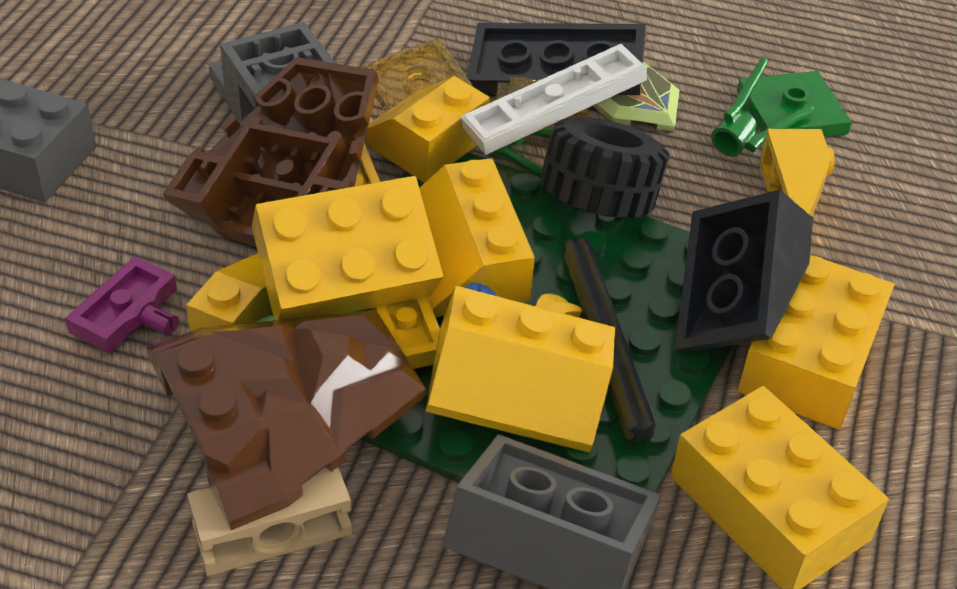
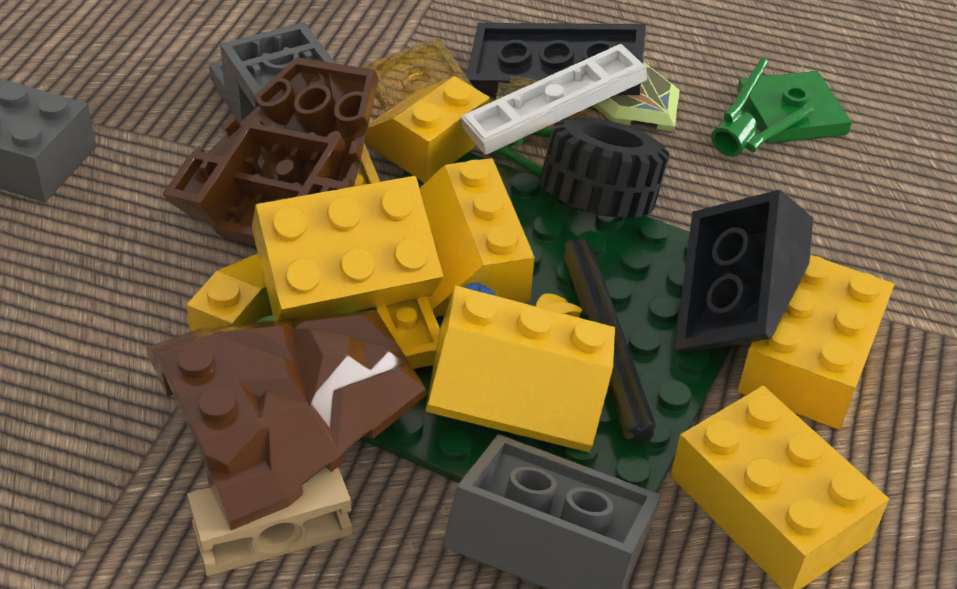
(124, 304): magenta plate -> none
(797, 164): yellow slope -> none

